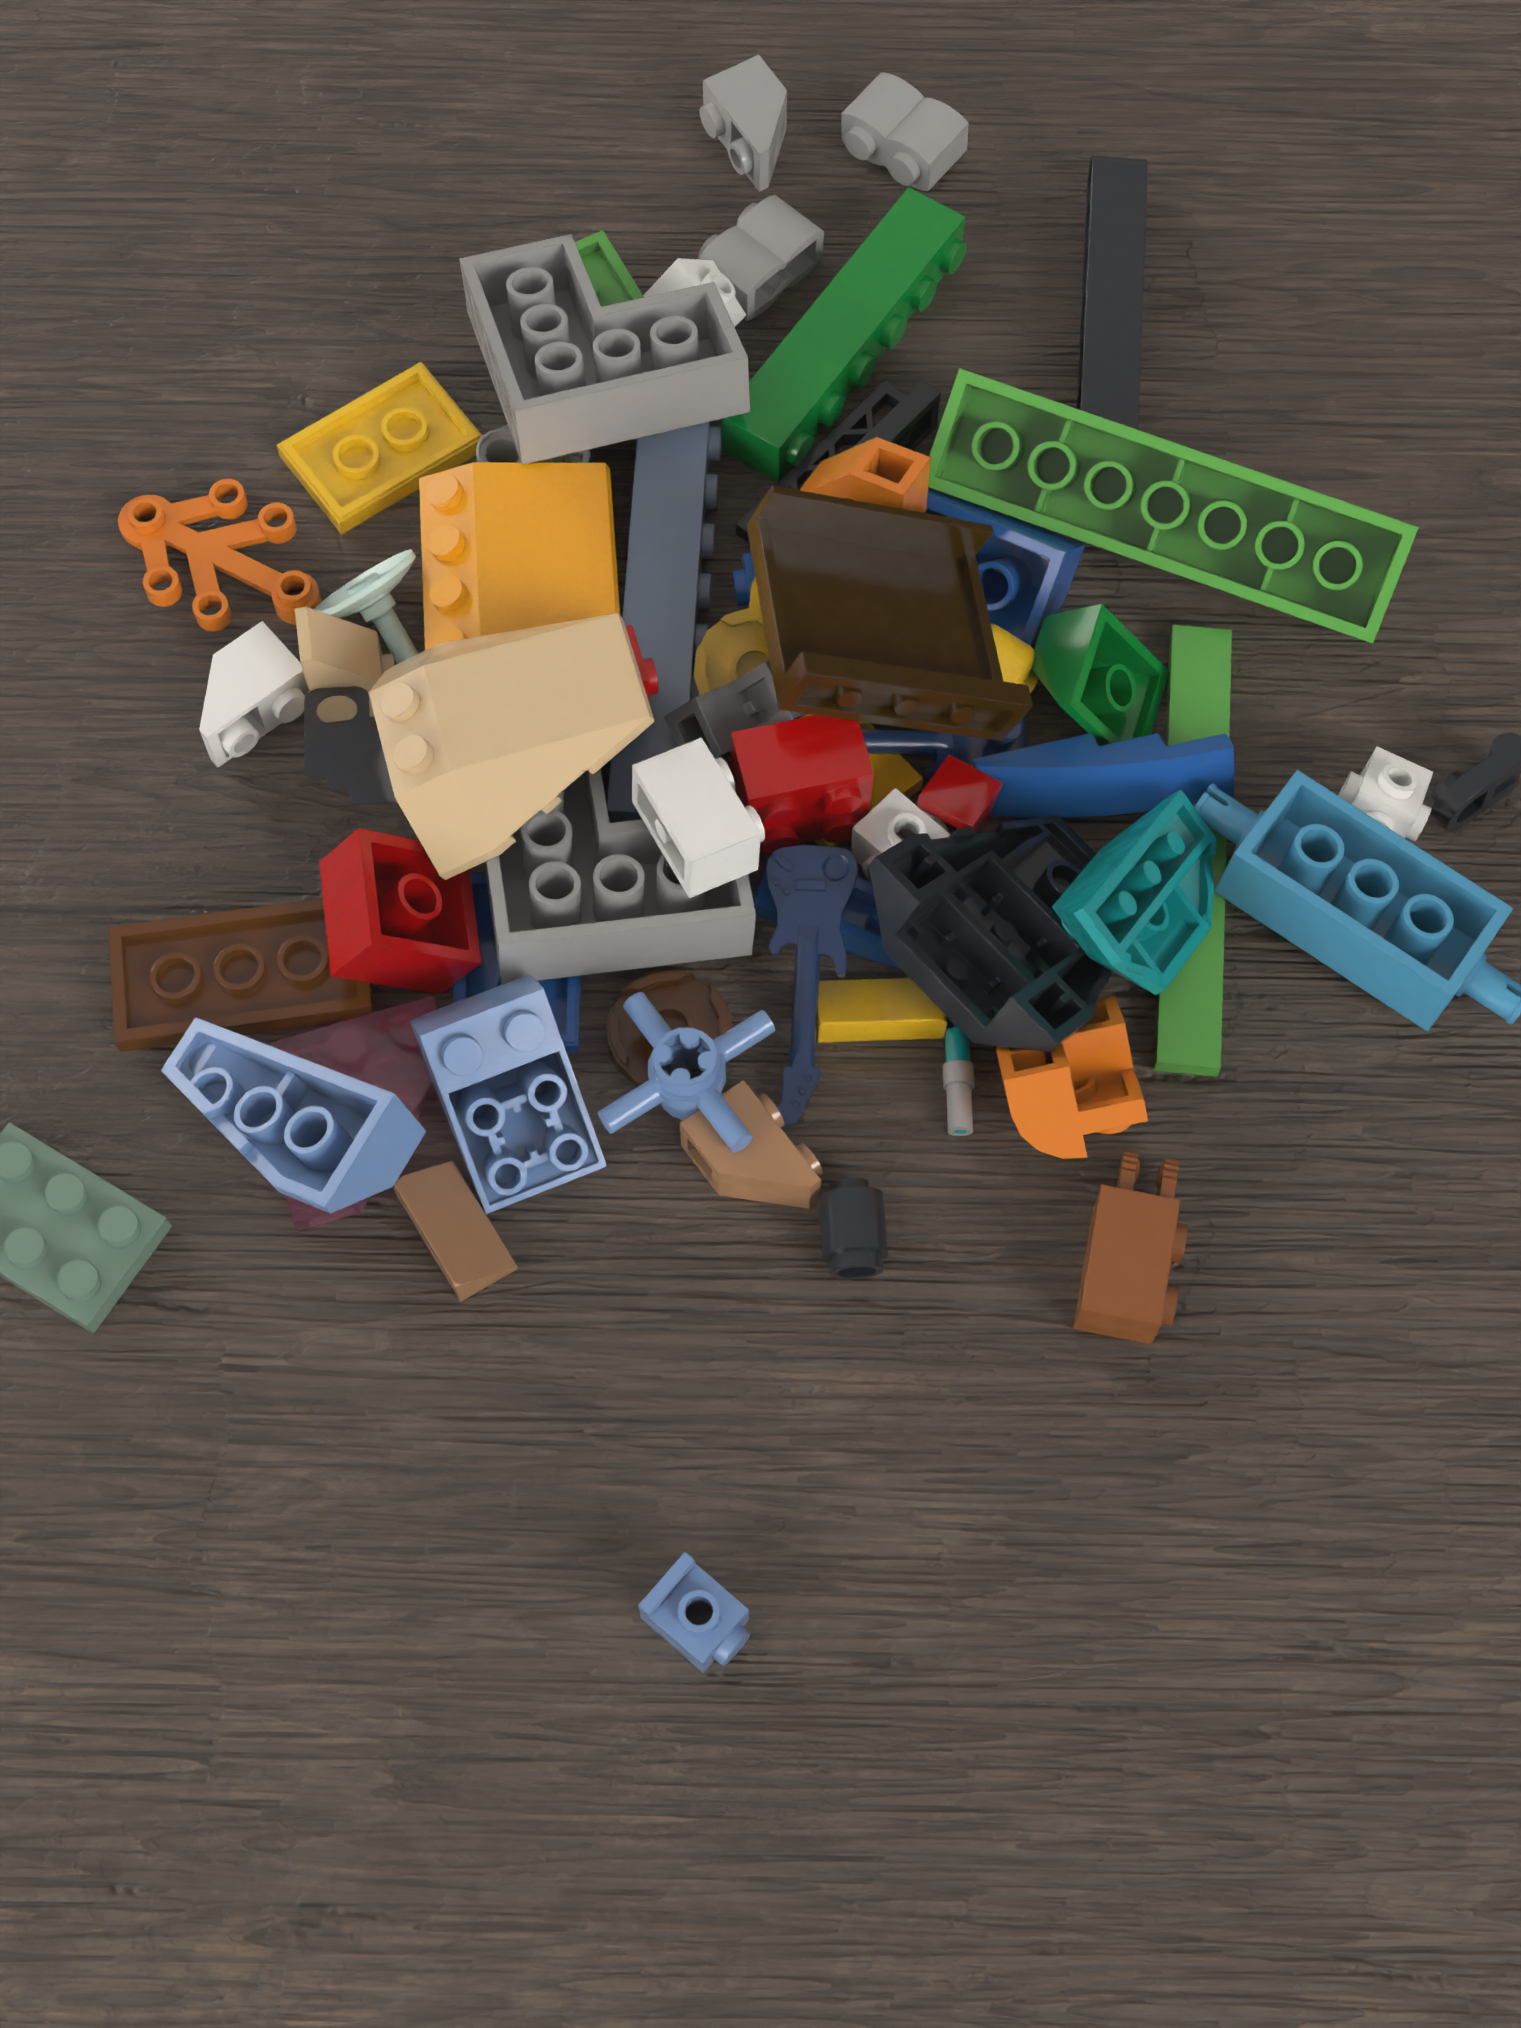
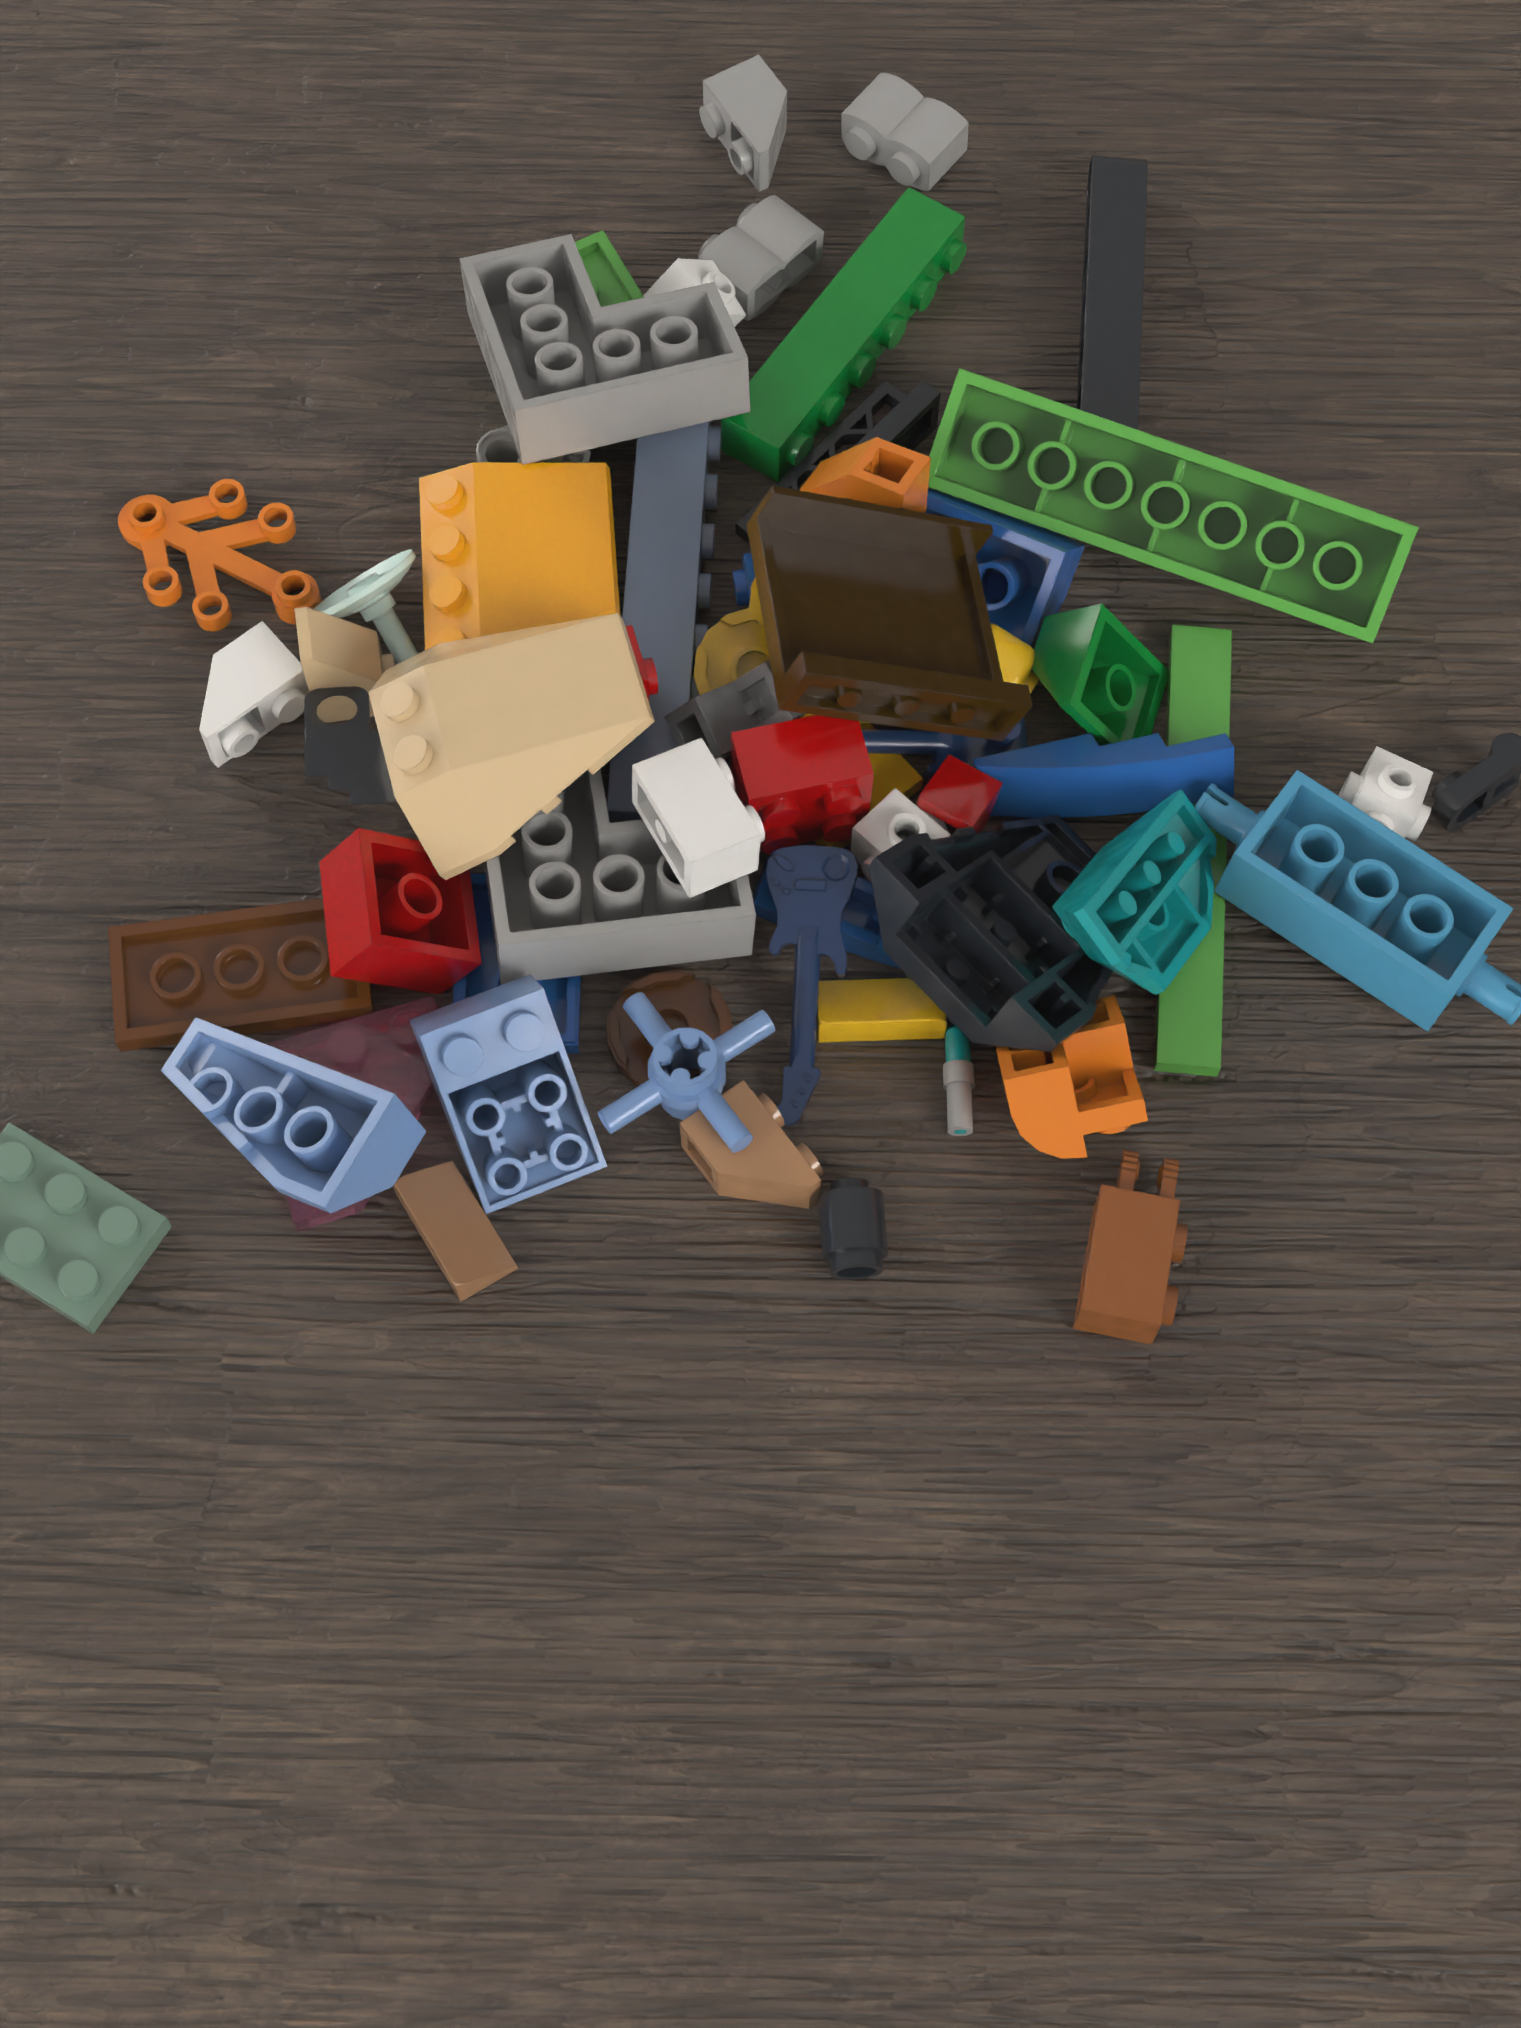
(380, 447): yellow tile -> none
(666, 1610): medium blue brick -> none

